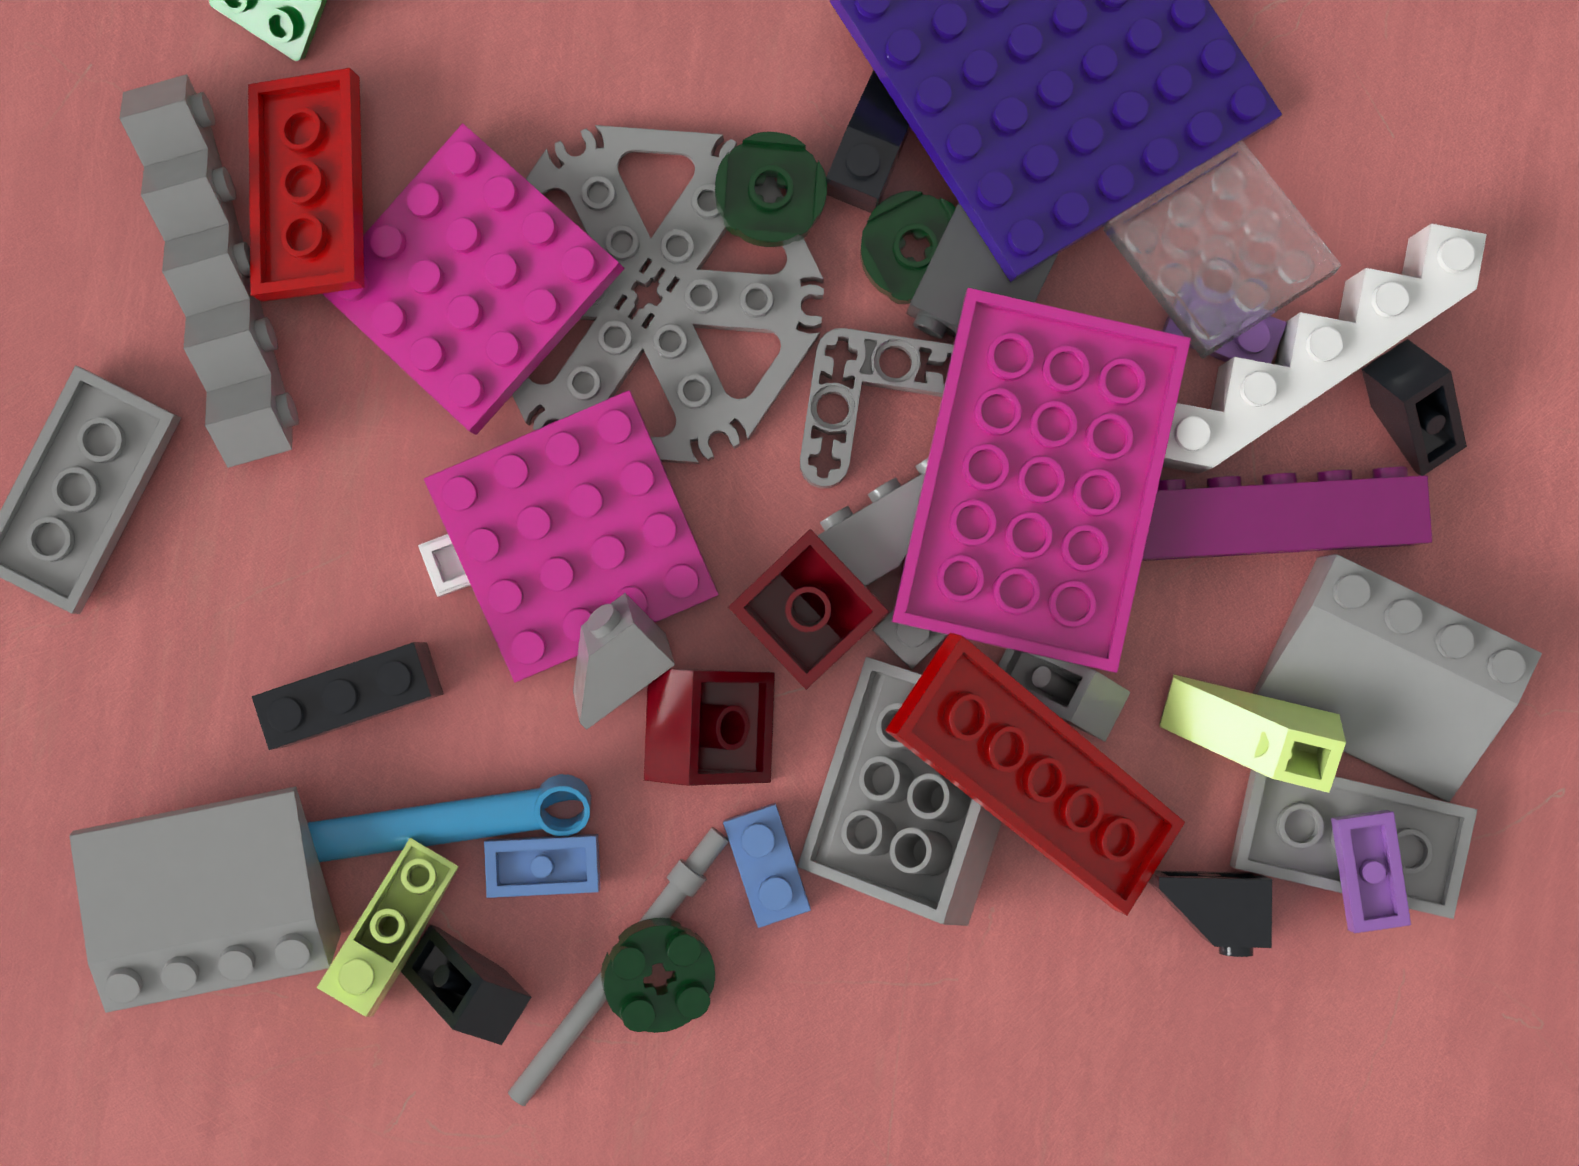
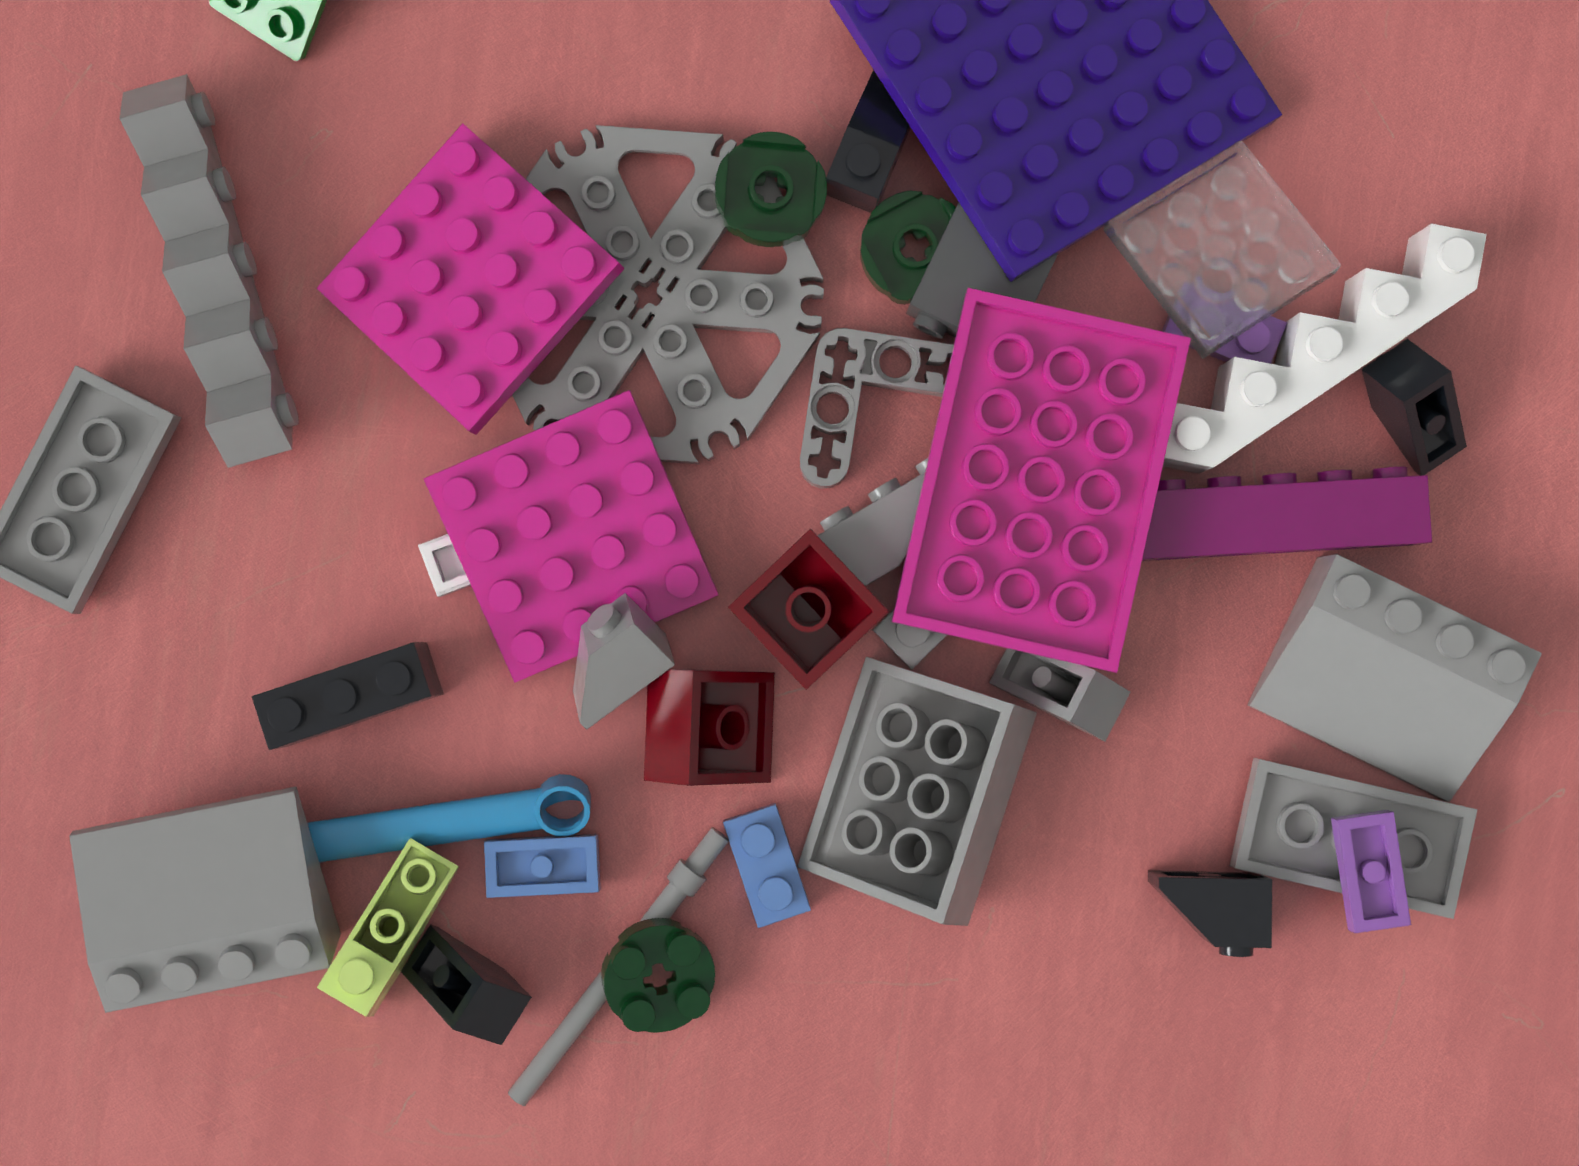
(305, 185): red plate -> none
(1035, 773): red plate -> none
(1257, 731): yellowish green slope -> none

